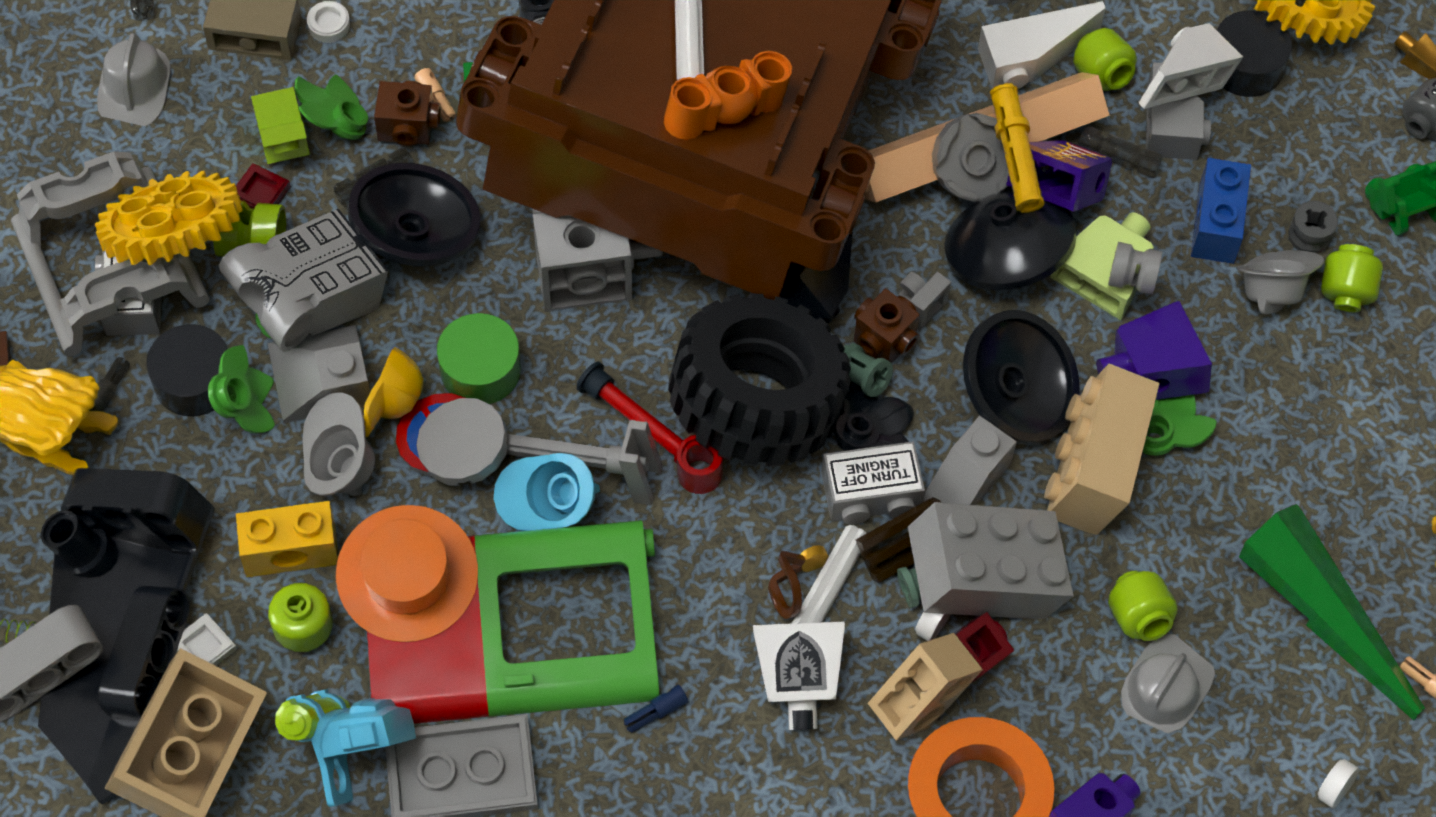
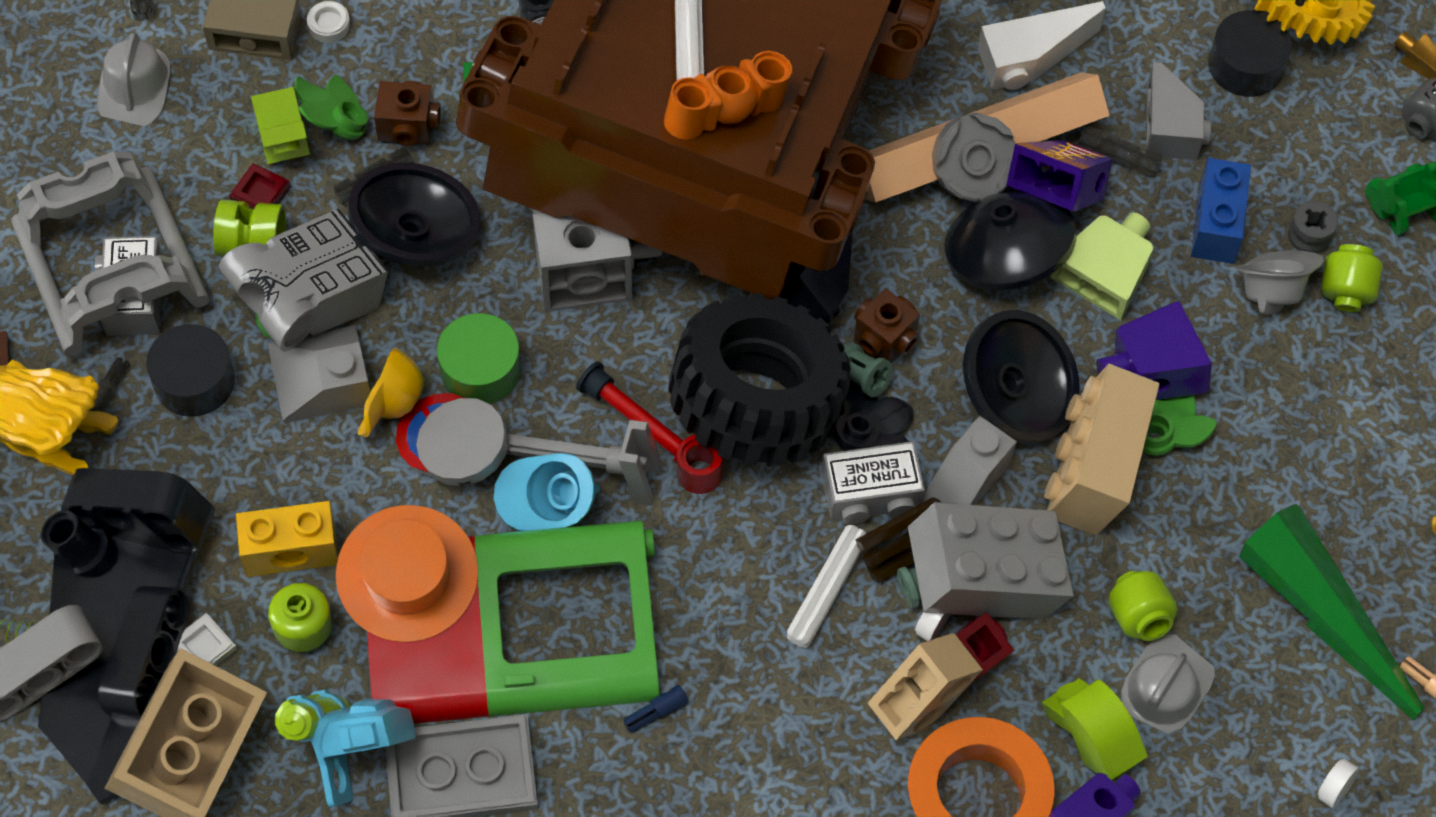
(168, 217): yellow gear -> none
(241, 391): bright green plate -> none
(336, 447): light grey piece -> none
(426, 76): light nougat pin -> none
(800, 666): torso -> none
(808, 560): reddish brown piece -> none
(926, 297): light grey tile -> none
(1013, 133): yellow pin -> none
(1099, 726): none -> lime brick
(1106, 55): lime head -> none
(1125, 264): light grey wheel -> none
(1195, 65): white slope -> none

